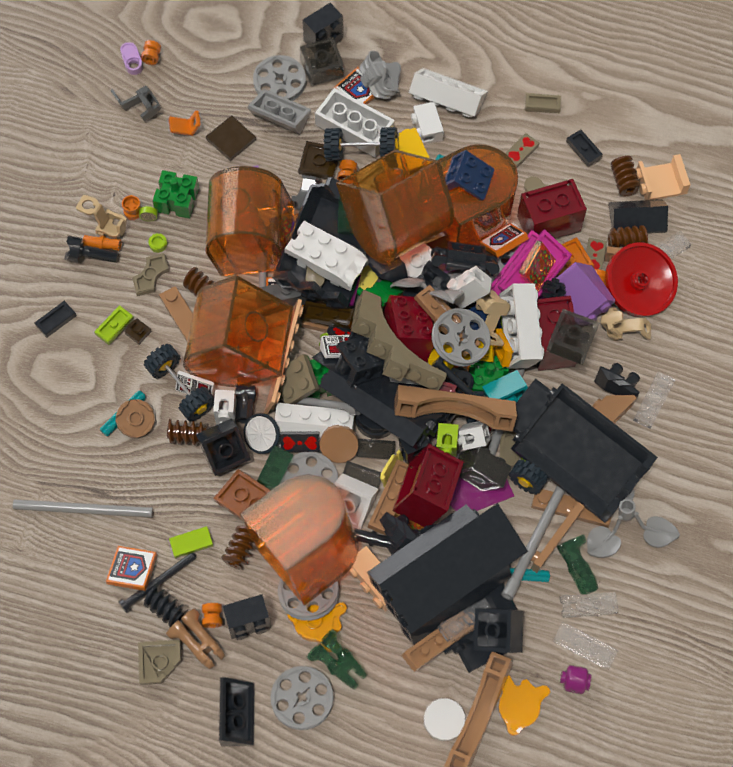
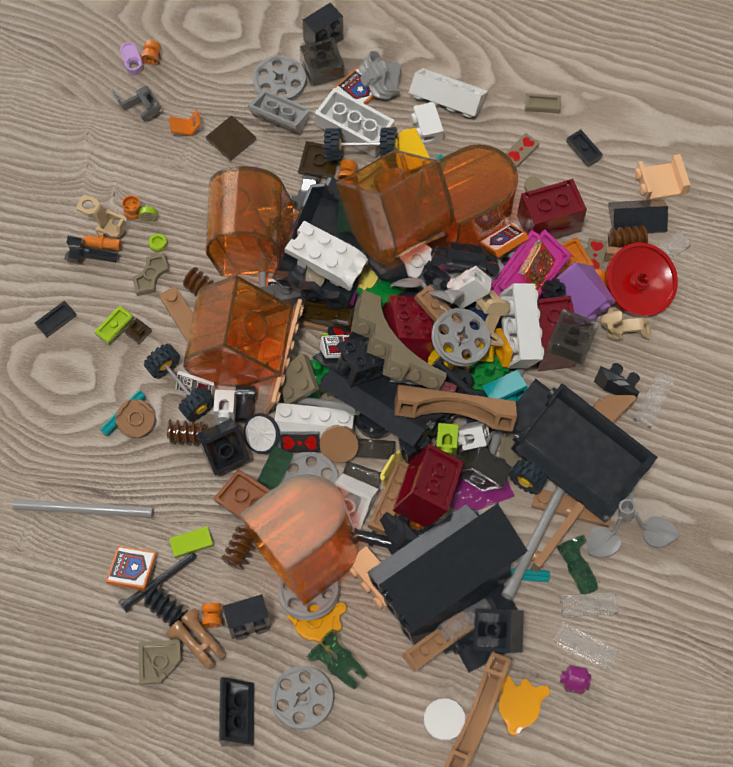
(176, 194): green brick -> none
(469, 174): dark blue bracket -> none
(625, 175): reddish brown piece -> none

